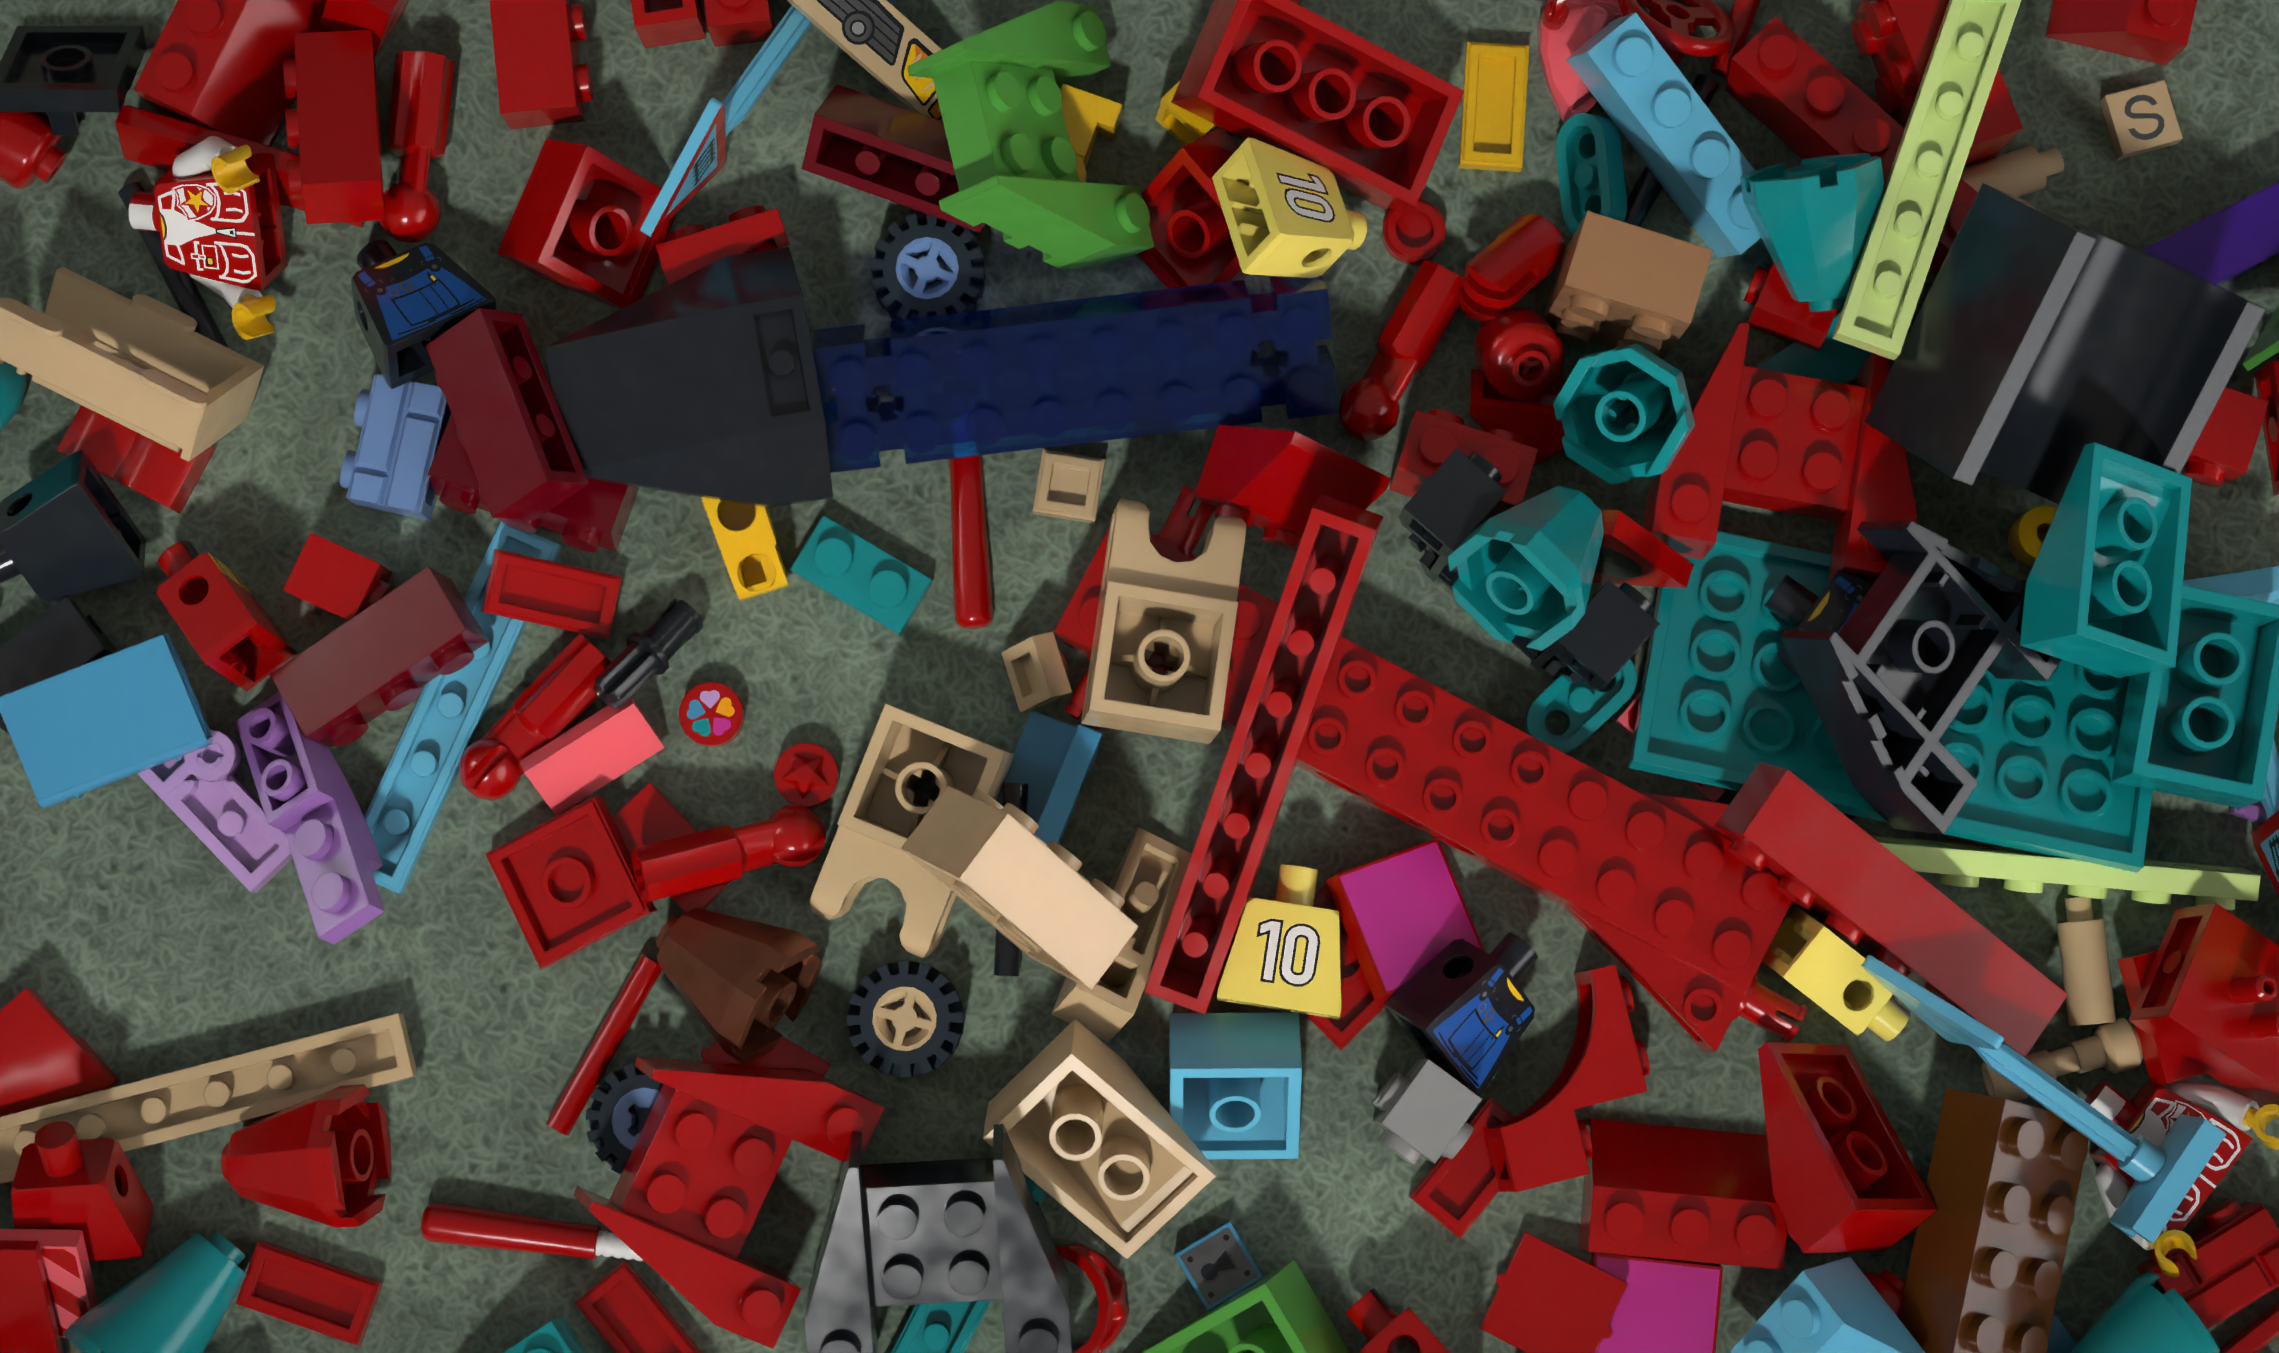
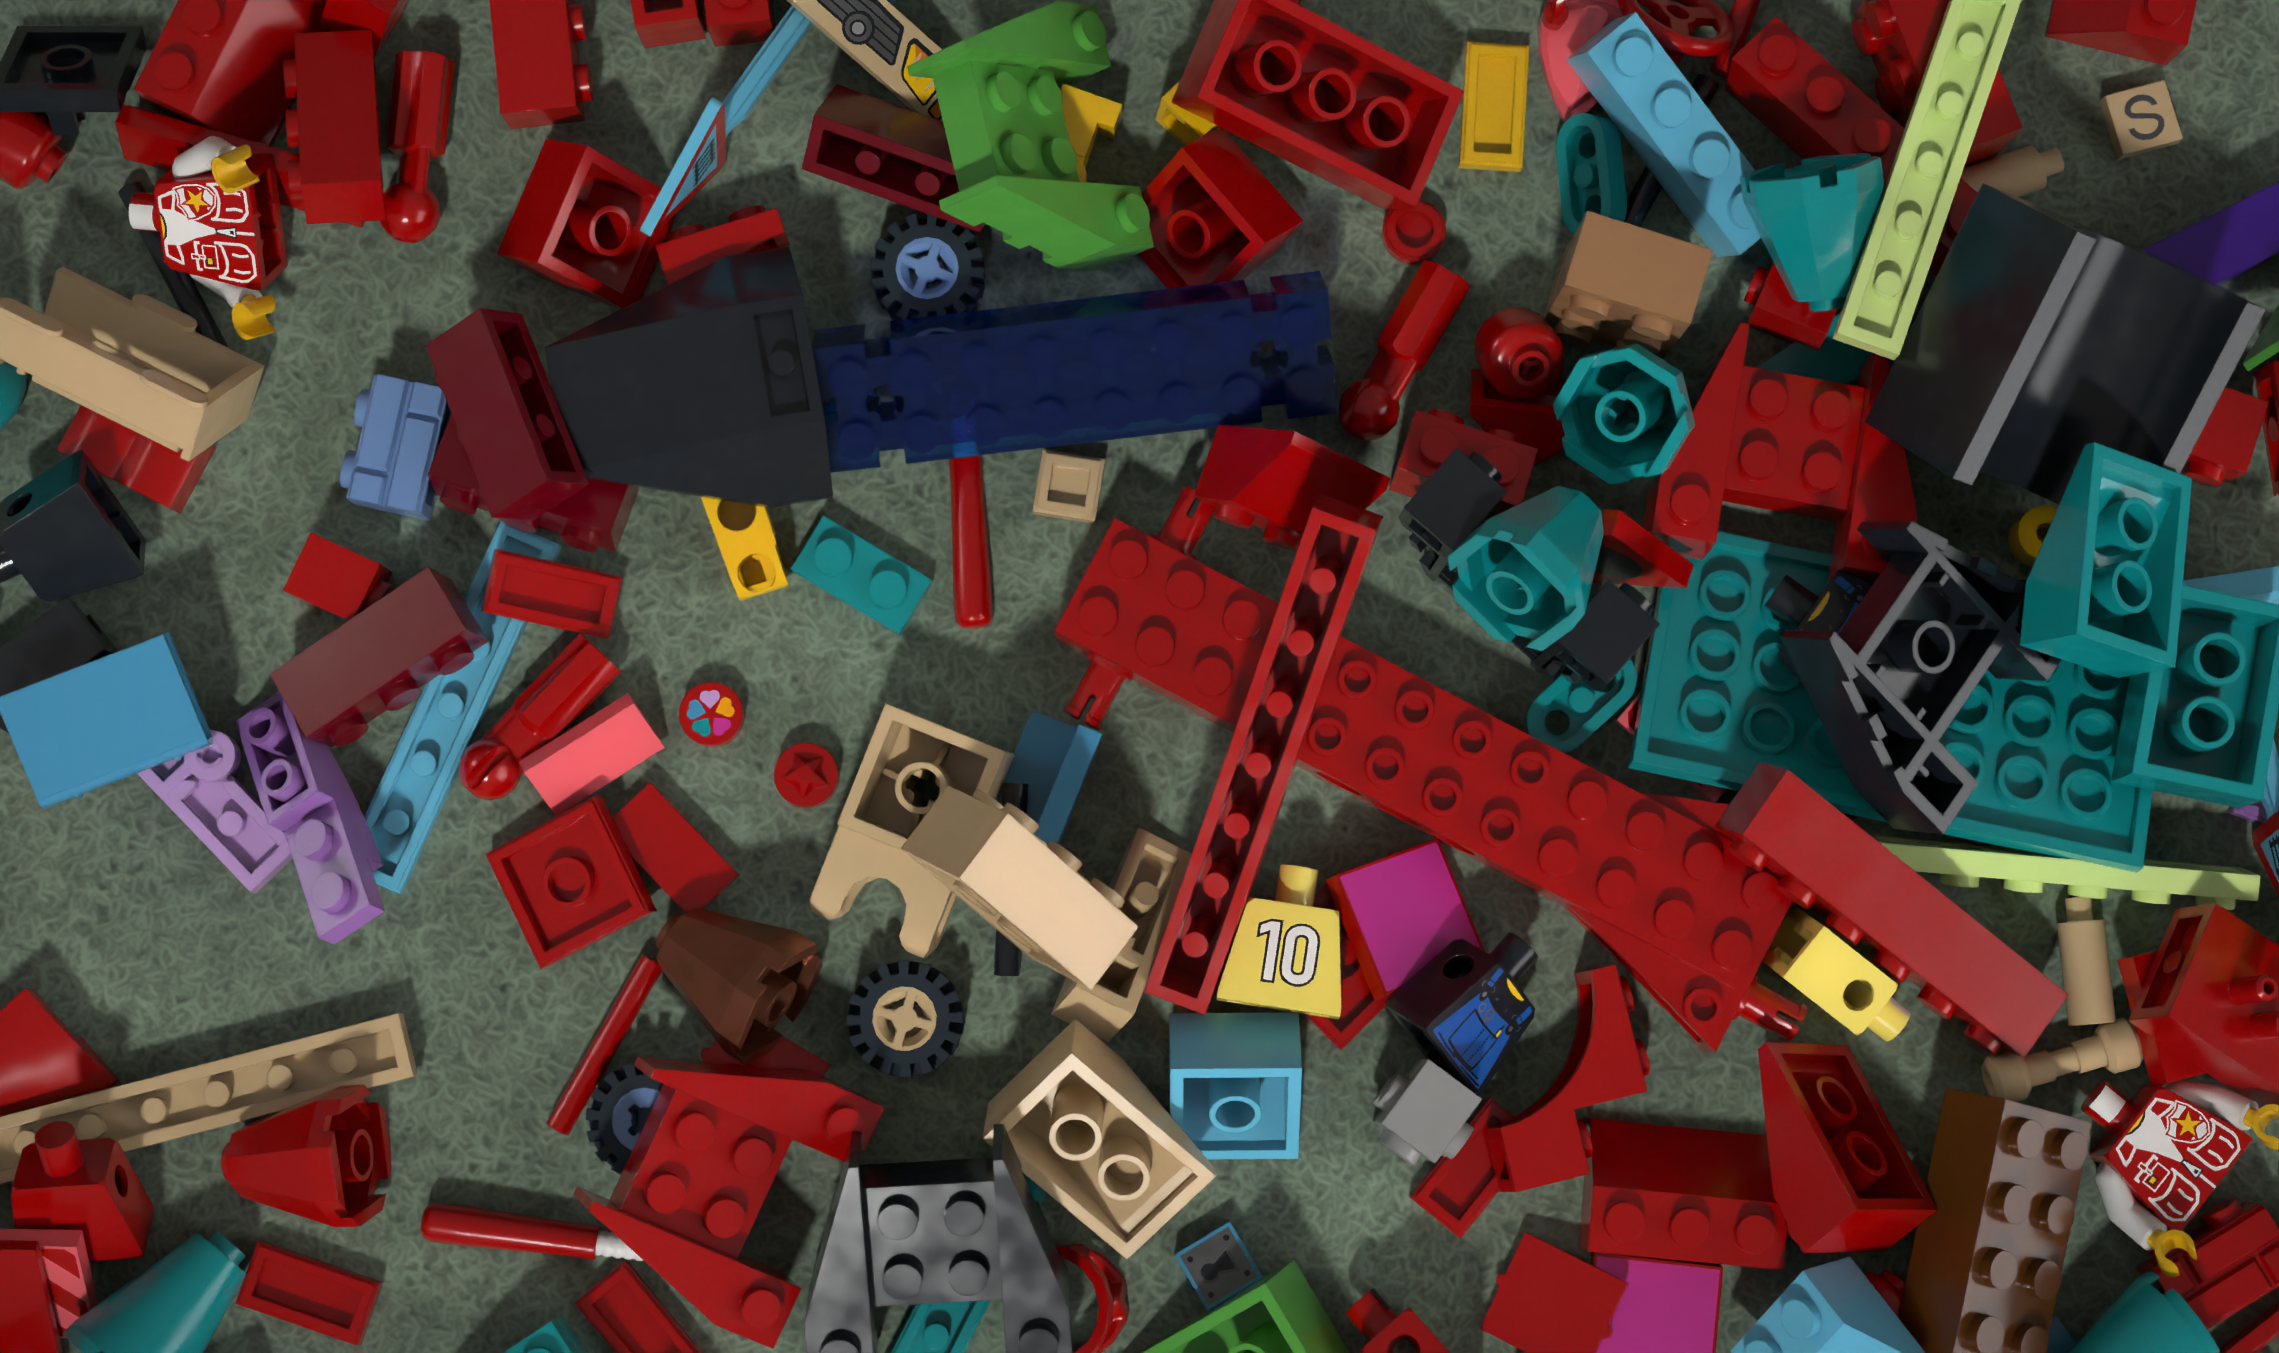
(221, 616): red torso -> none
(410, 302): torso -> none
(647, 653): black axle -> none
(722, 854): red piece -> none
(1037, 671): tan plate -> none
(1166, 609): tan brick -> none
(1284, 212): light yellow torso -> none
(1510, 266): red arm -> none
(2160, 1172): medium azure piece -> none

